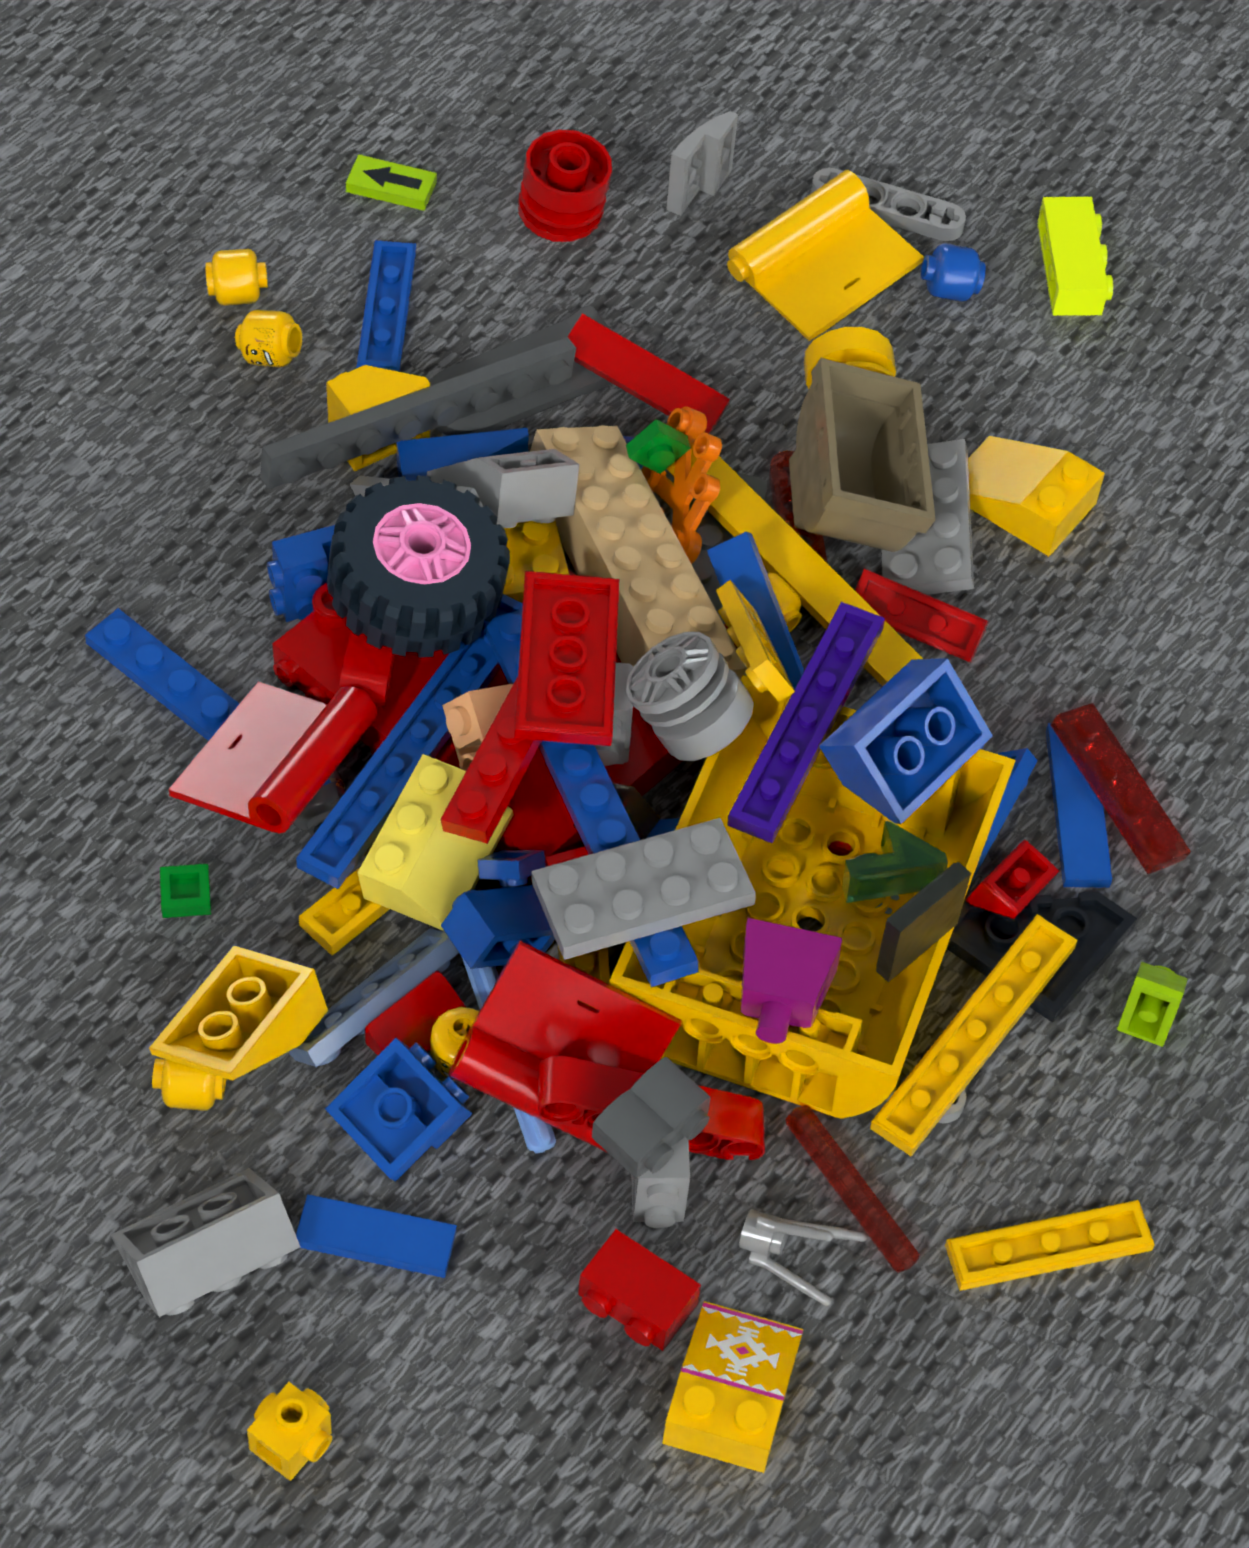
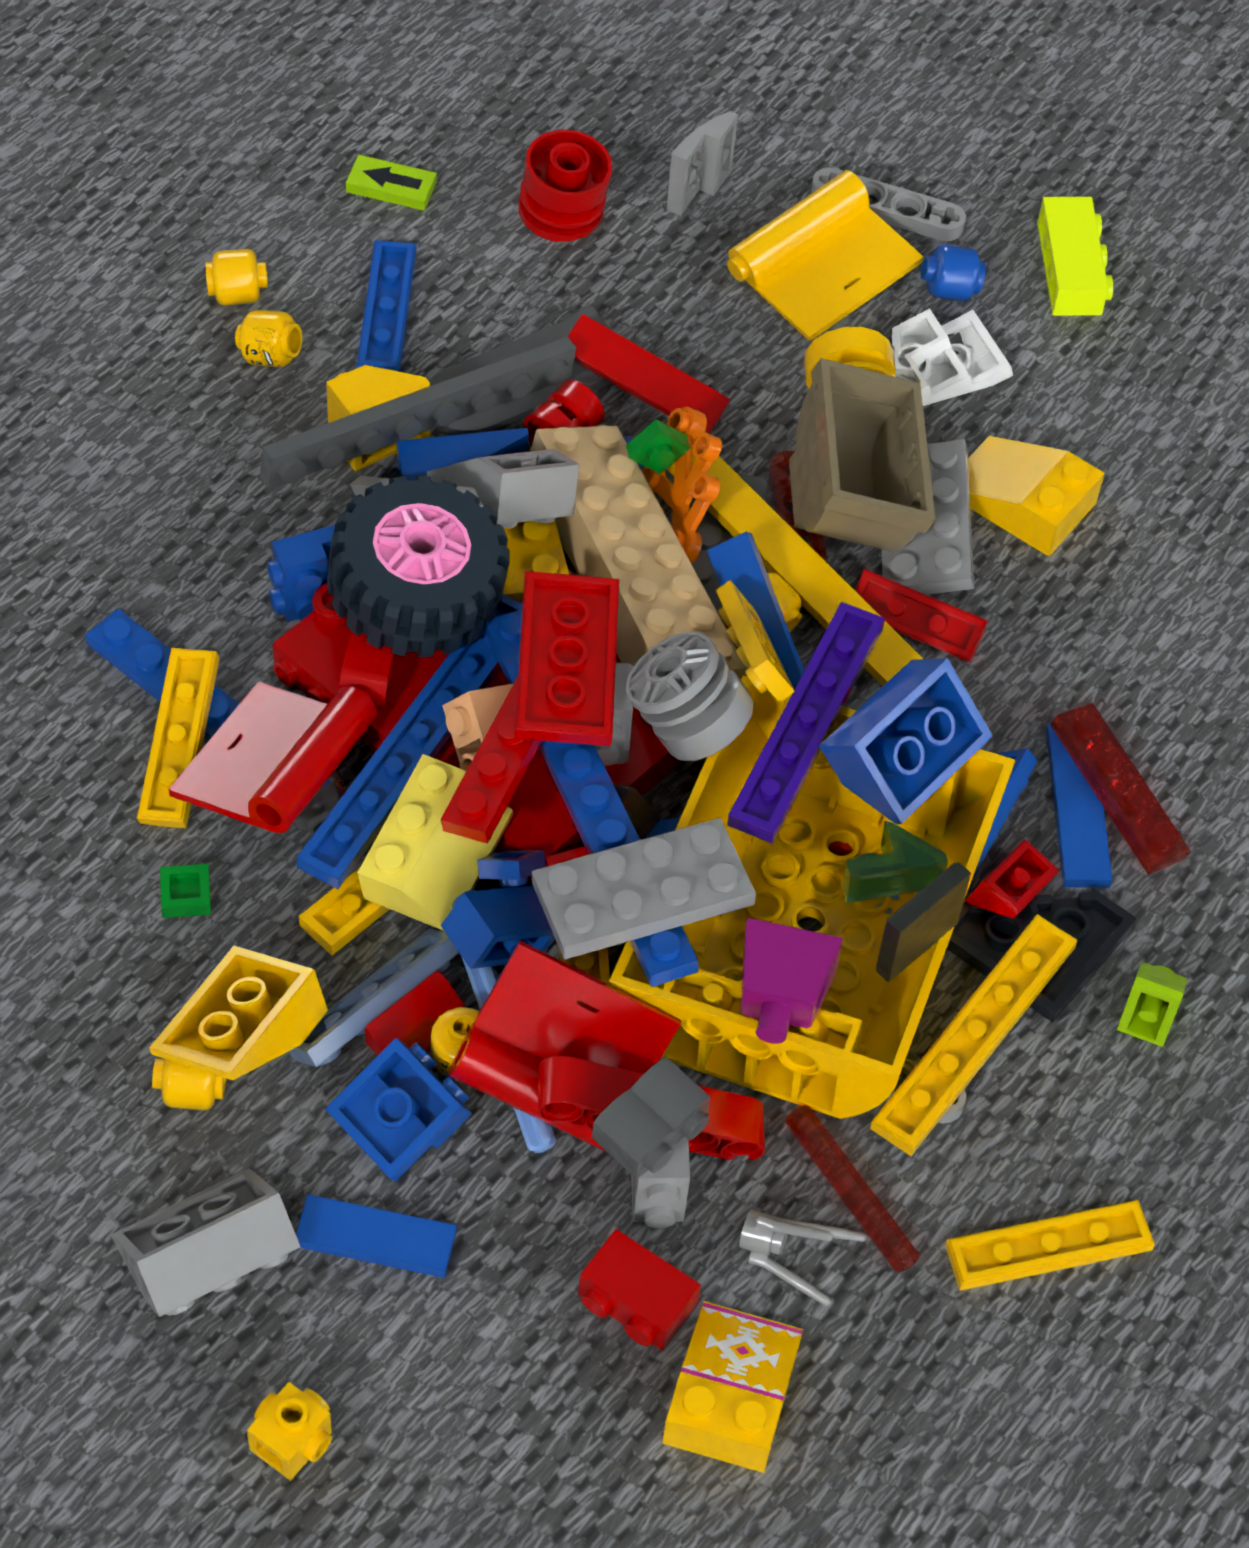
(177, 734): none -> yellow tile
(568, 407): none -> red wheel
(928, 358): none -> white slope

